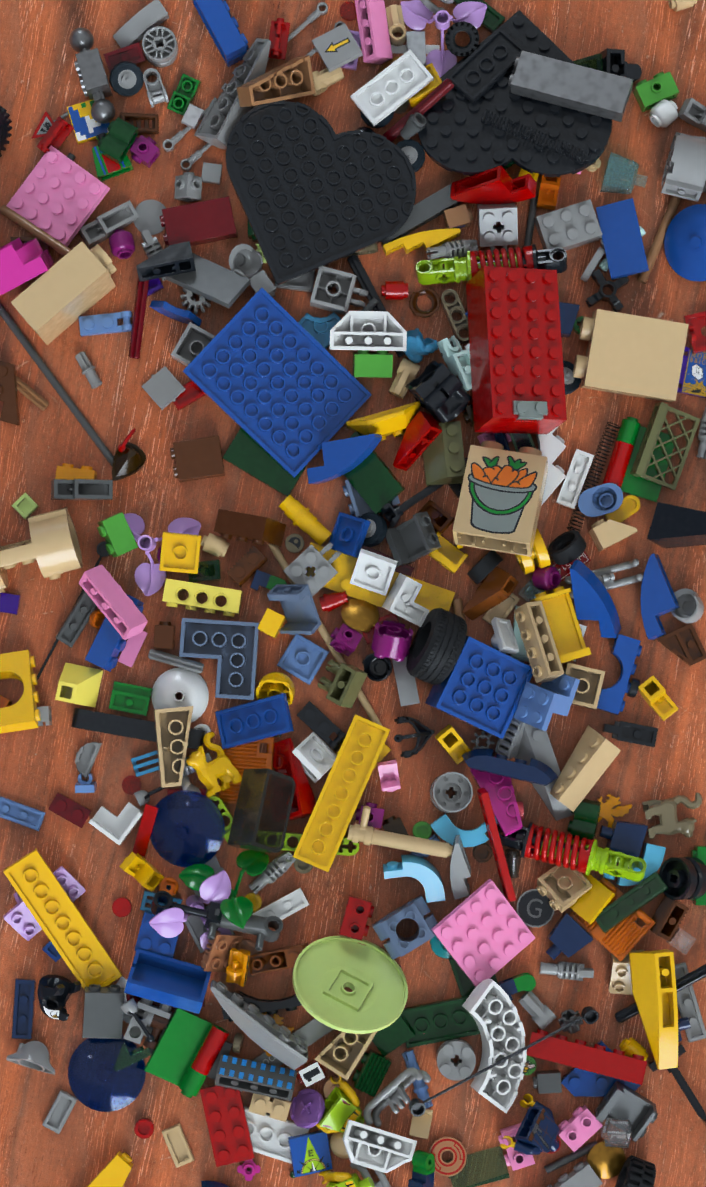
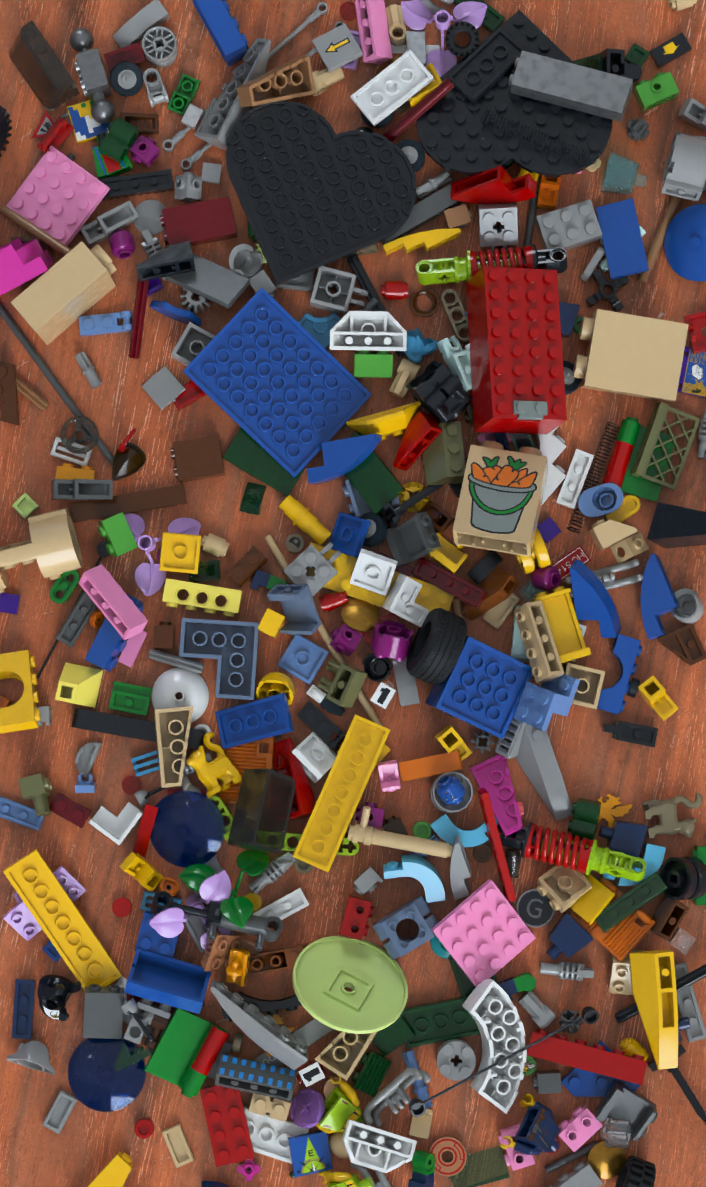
(37, 788): none -> olive brick
(42, 68): none -> clear smoke windscreen
(55, 446): none -> white tile
(65, 586): none -> green plate
(86, 438): none -> clear smoke piece
(129, 503): none -> reddish brown tile
(138, 184): none -> black gear
(249, 527): reddish brown wedge -> none
(253, 498): none -> clear green slope
(279, 39): red hinge -> none
(326, 704): none -> piece
(367, 881): none -> light grey brick
(383, 694): none -> brick
(412, 487): none -> yellow gear
(414, 124): dark grey cone -> none
(423, 735): black helmet -> none
(430, 765): none -> orange slope
(432, 185): none -> light grey pin
(449, 583): none -> dark red tile
(450, 790): none -> blue head
(452, 248): light grey hinge -> none
(503, 636): white tile -> none
(535, 772): dark blue brick -> none
(548, 530): none -> dark purple tile
(567, 547): black tyre -> none
(584, 768): tan wedge -> none
(632, 546): none -> tan bracket
(637, 55): none -> dark green tile
(637, 129): none -> dark grey gear
(663, 113): white head -> none
(670, 50): none -> black tile

